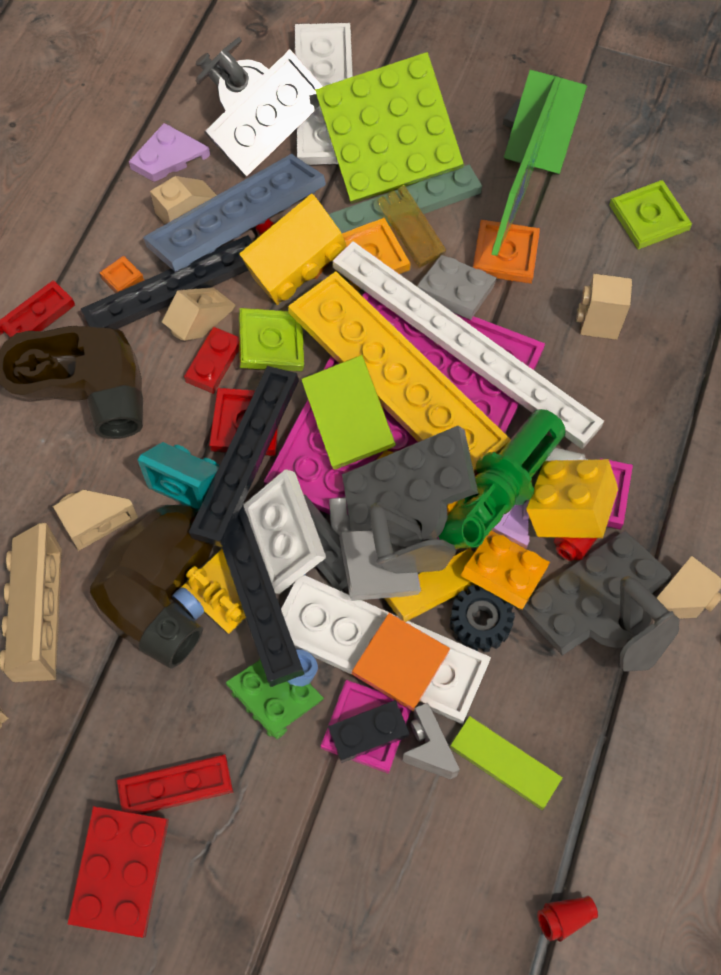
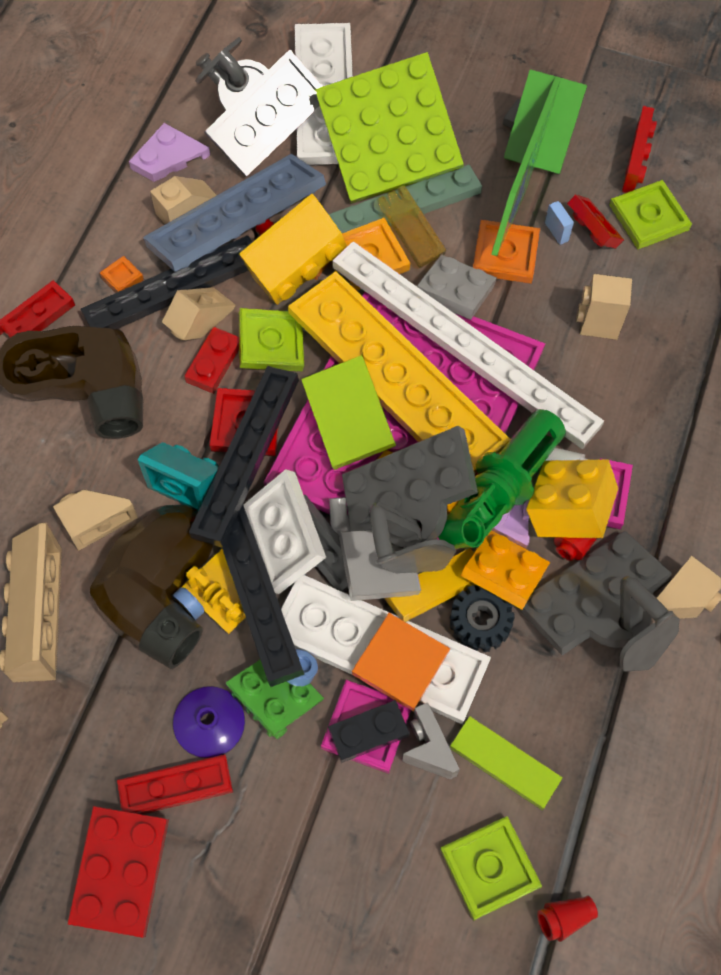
(210, 739): none -> dark purple dish
(490, 868): none -> lime tile
(559, 222): none -> light blue tile
(588, 215): none -> red plate
(640, 150): none -> red plate

